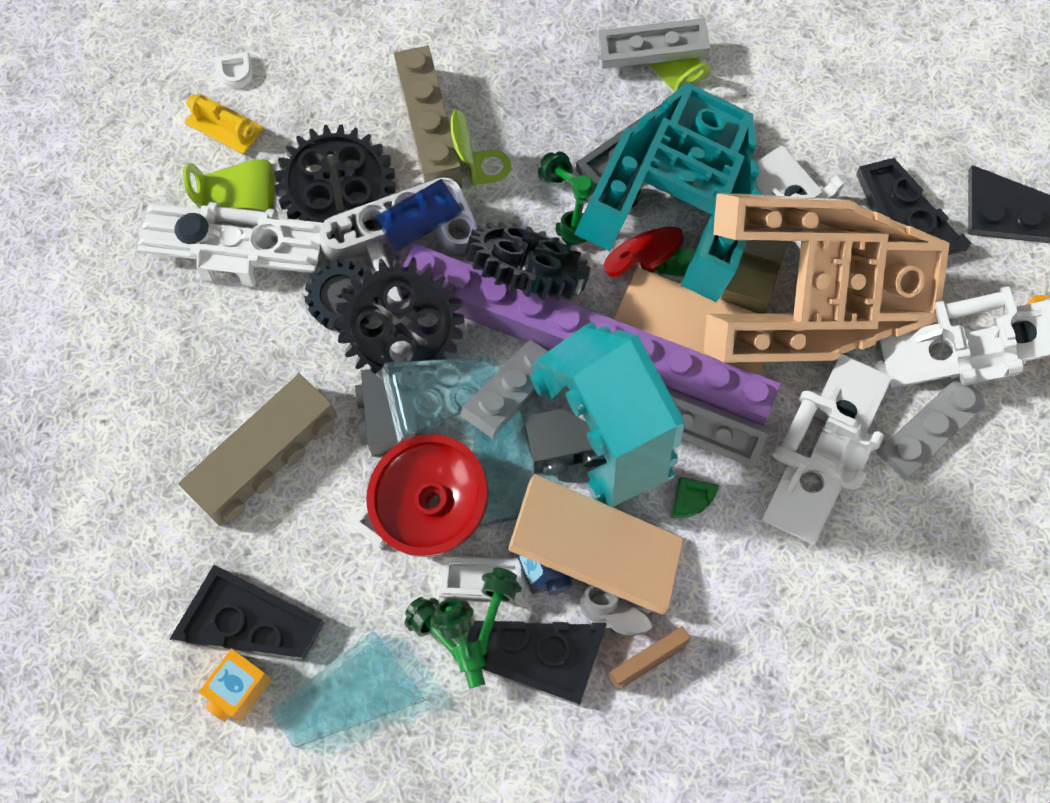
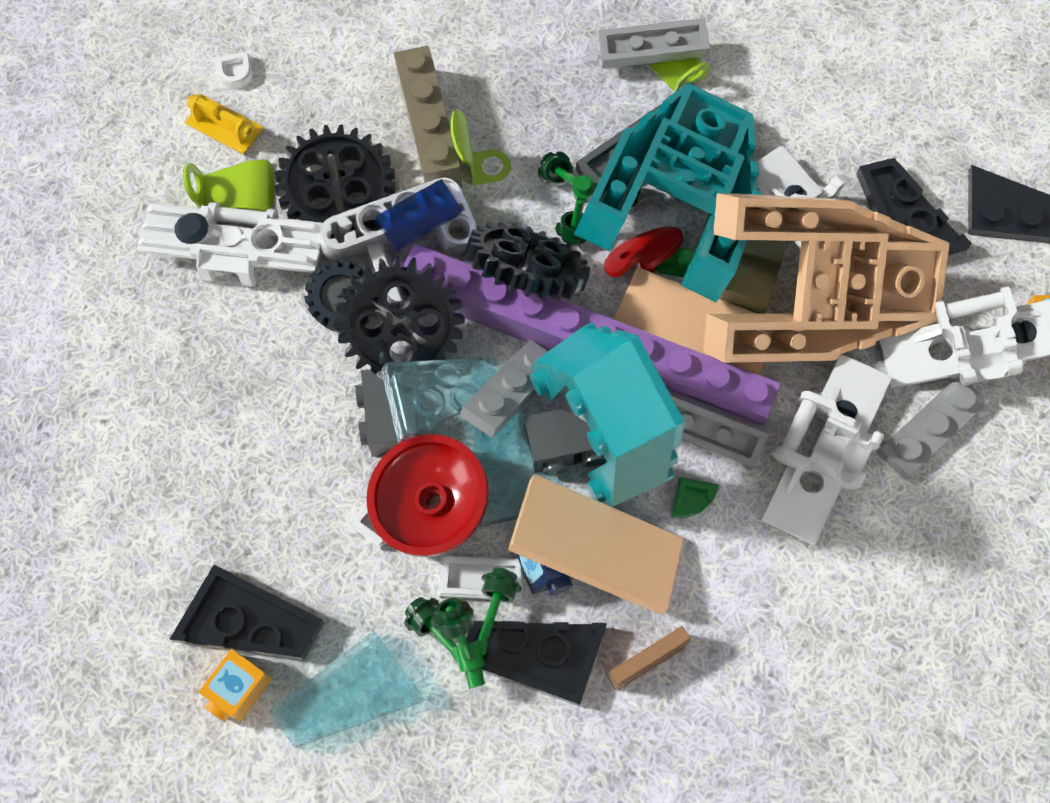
(259, 450): dark tan brick -> none
(617, 612): light grey plate -> none

